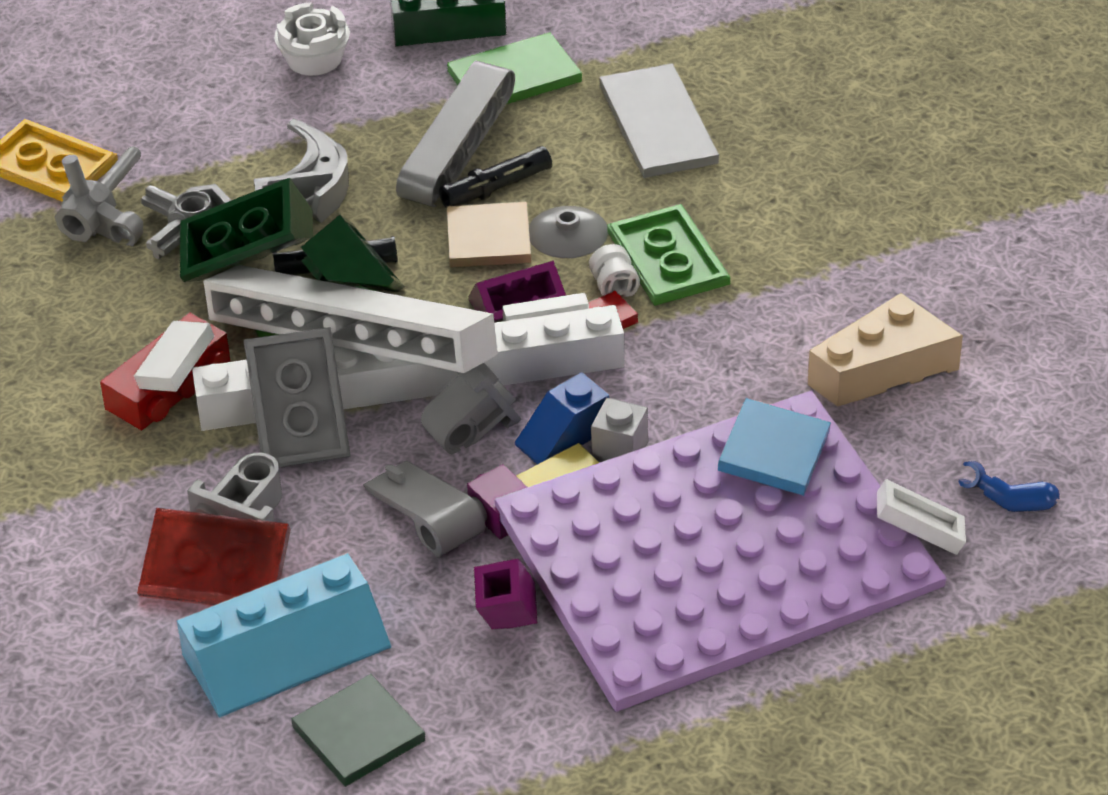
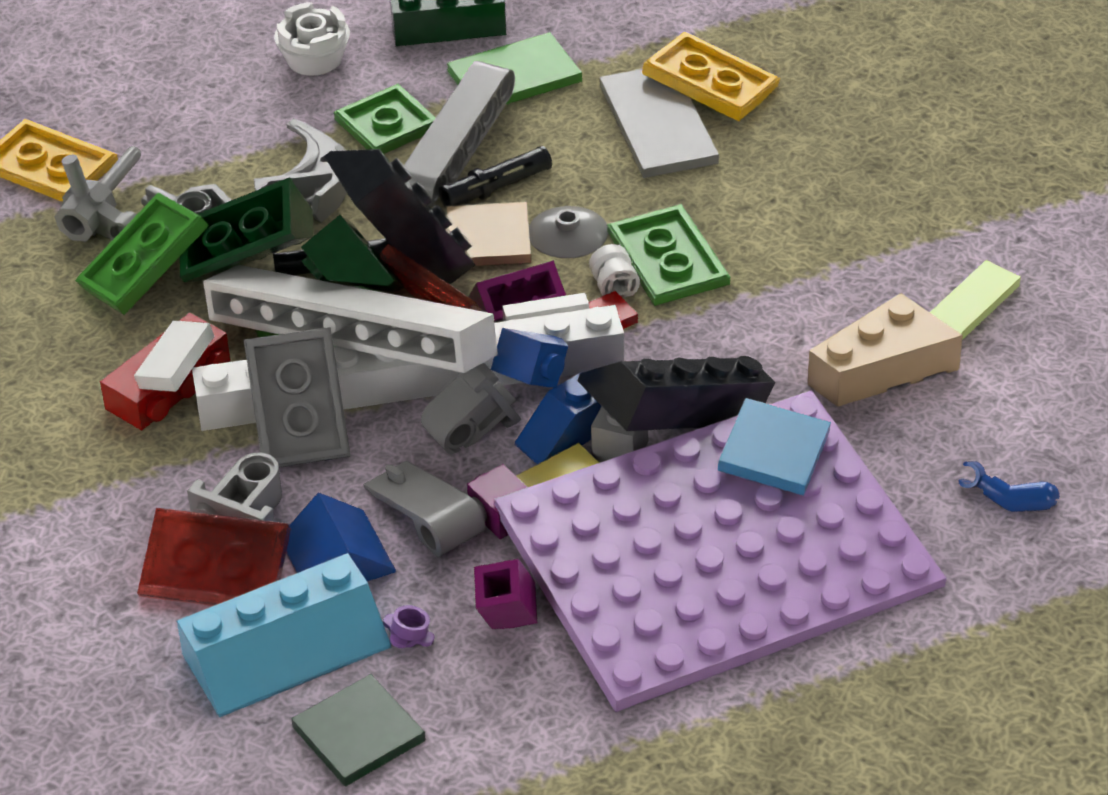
(141, 253): none -> bright green tile
(332, 529): none -> blue slope
(385, 119): none -> bright green tile
(402, 211): none -> black slope
(409, 627): none -> medium lavender plate
(422, 282): none -> clear red tile
(530, 357): none -> blue slope
(676, 391): none -> black slope
(711, 76): none -> yellow tile
(921, 517): white tile -> none
(976, 297): none -> yellowish green tile

